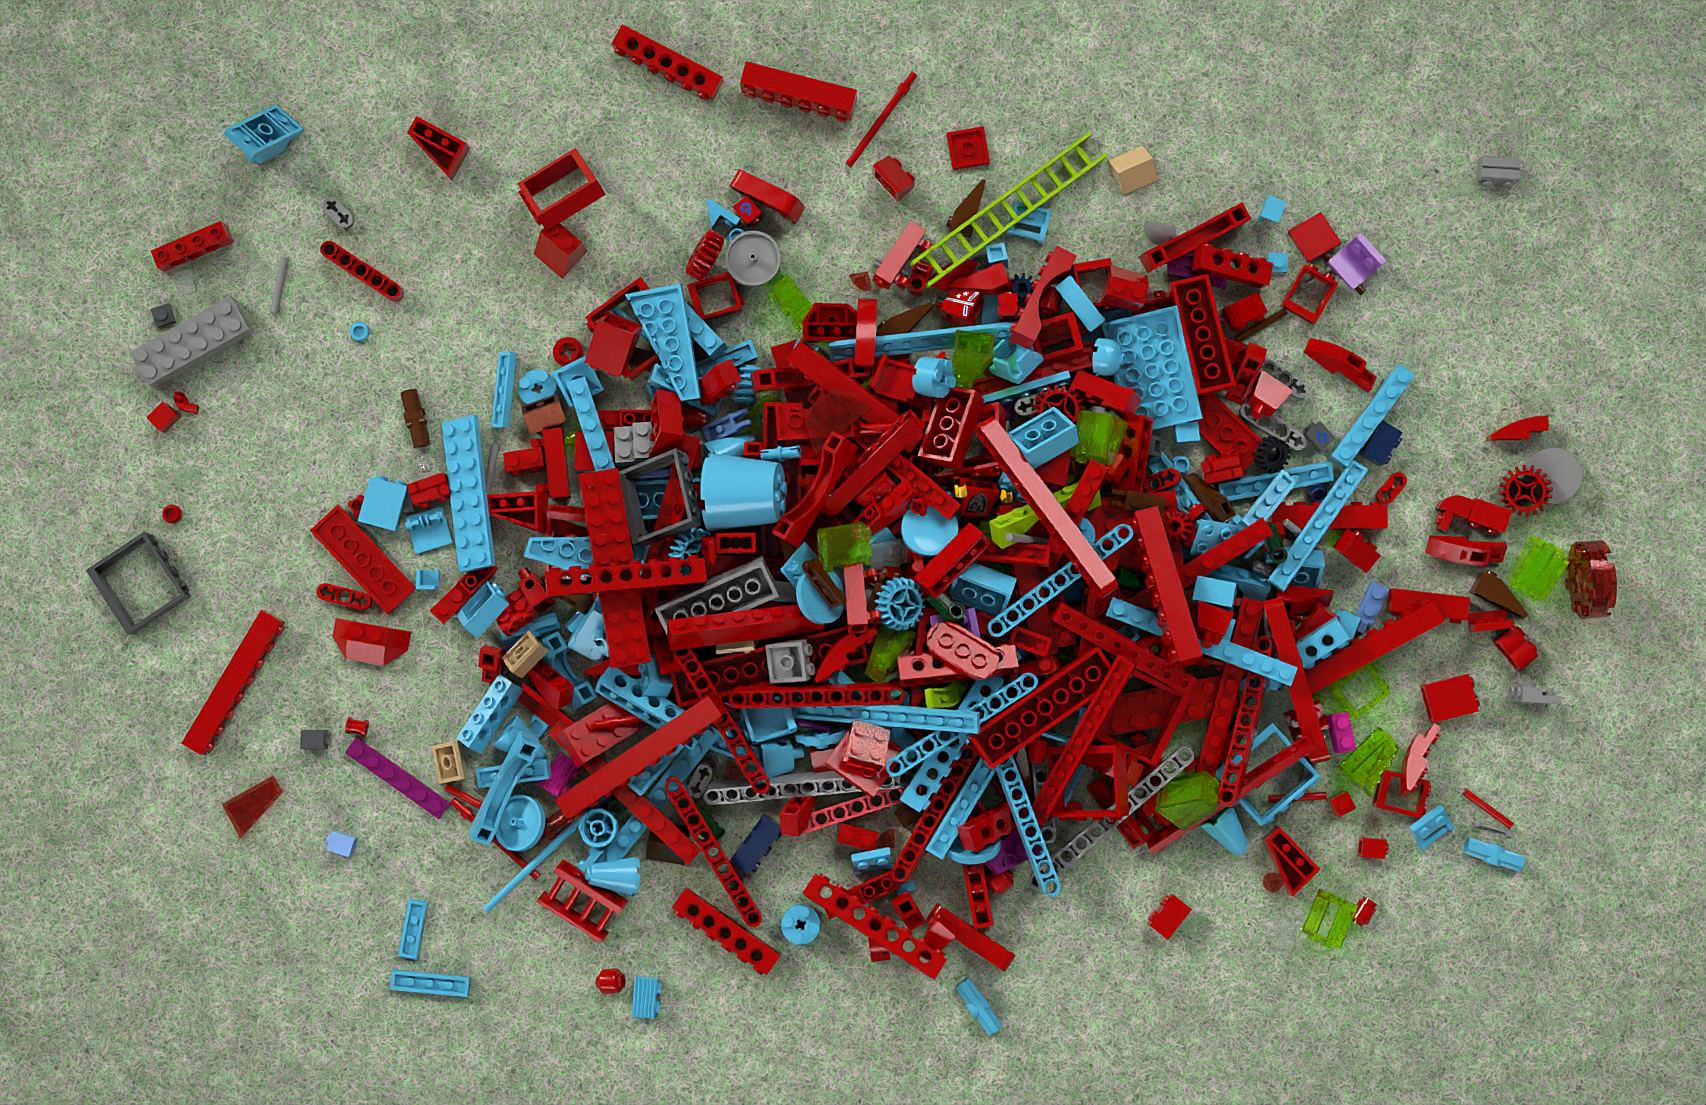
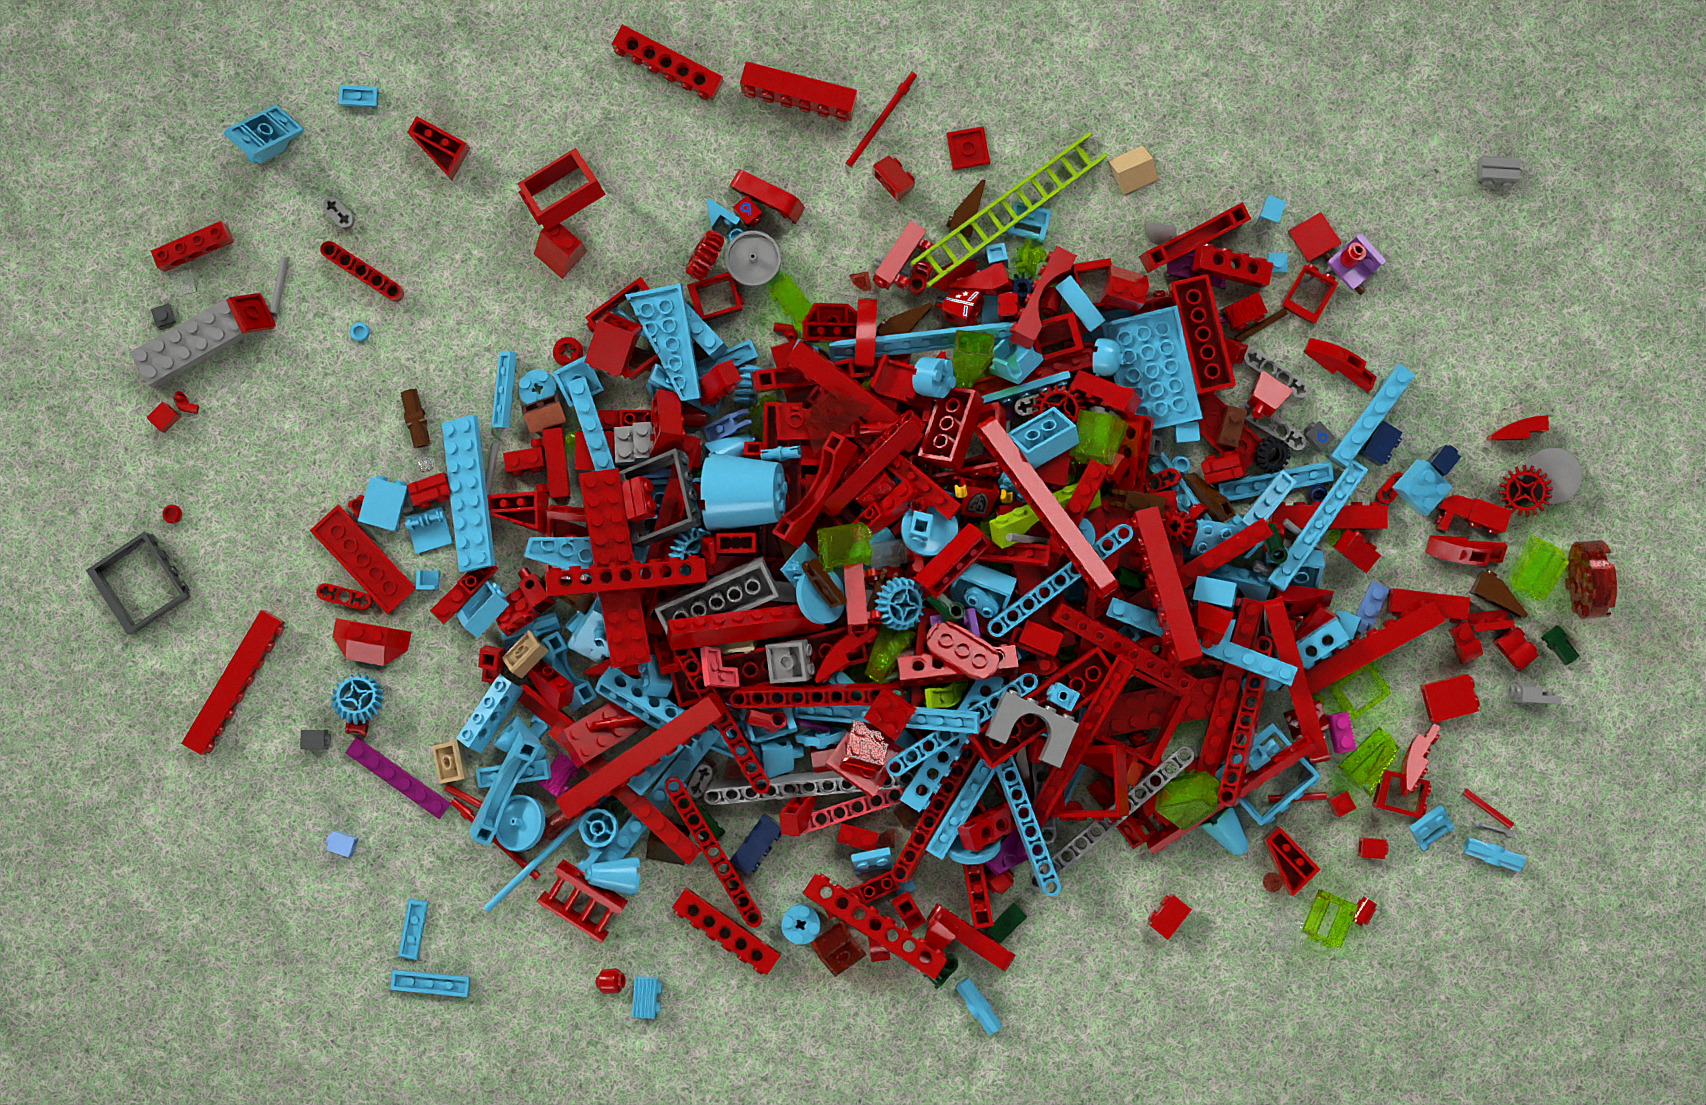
(250, 805): clear red wing -> none
(251, 313): none -> red tile
(358, 96): none -> medium azure plate
(374, 693): none -> medium azure gear
(638, 499): none -> red brick
(714, 673): none -> coral plate
(764, 719): none -> red piece
(787, 329): none -> red arm
(838, 948): none -> clear red brick
(890, 713): none -> red plate
(921, 520): none -> medium azure brick
(945, 971): none -> dark green piece
(981, 602): none -> medium azure plate
(1006, 922): none -> dark green plate
(1029, 257): none -> clear neon green hips
(1041, 637): none -> red panel
(1054, 696): none -> medium azure brick
(1059, 728): none -> light grey arch
(1231, 427): none -> copper brick
(1246, 372): red slope -> none
(1260, 754): none -> medium azure plate
(1352, 255): none -> red brick
(1422, 487): none -> medium azure brick
(1444, 459): none -> dark blue brick
(1466, 645): none -> red brick
(1557, 641): none -> dark green piece

